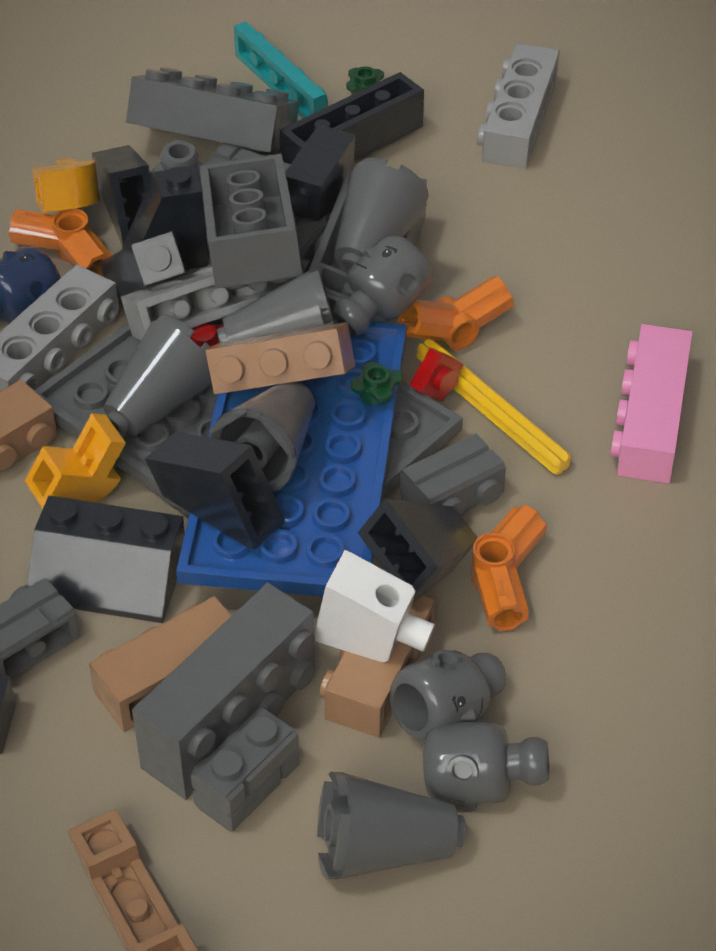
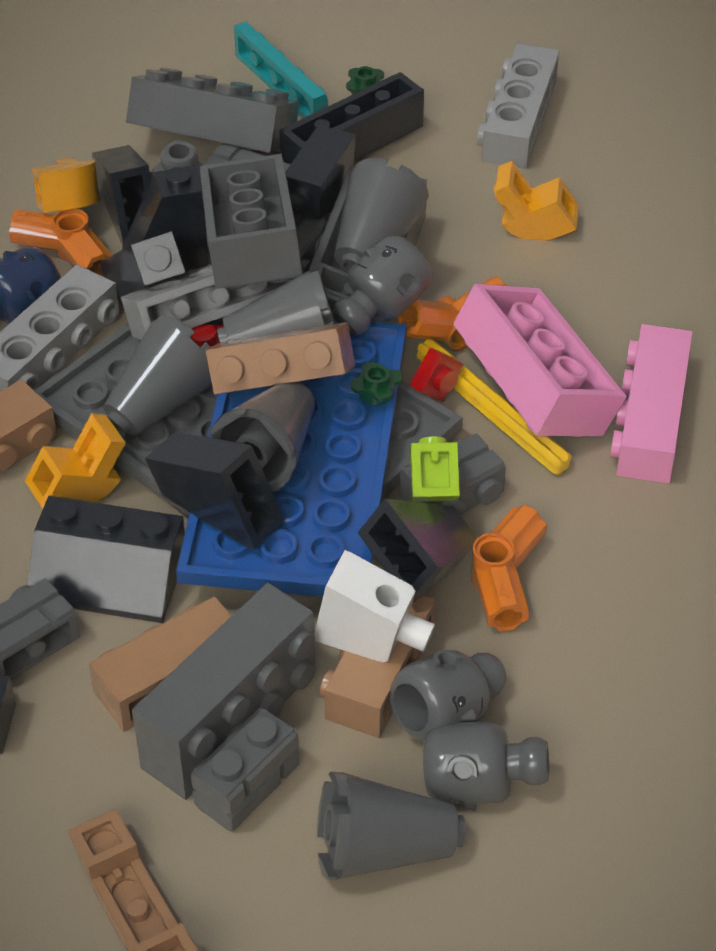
(434, 470): none -> lime bracket
(537, 211): none -> light orange brick
(539, 361): none -> bright pink brick

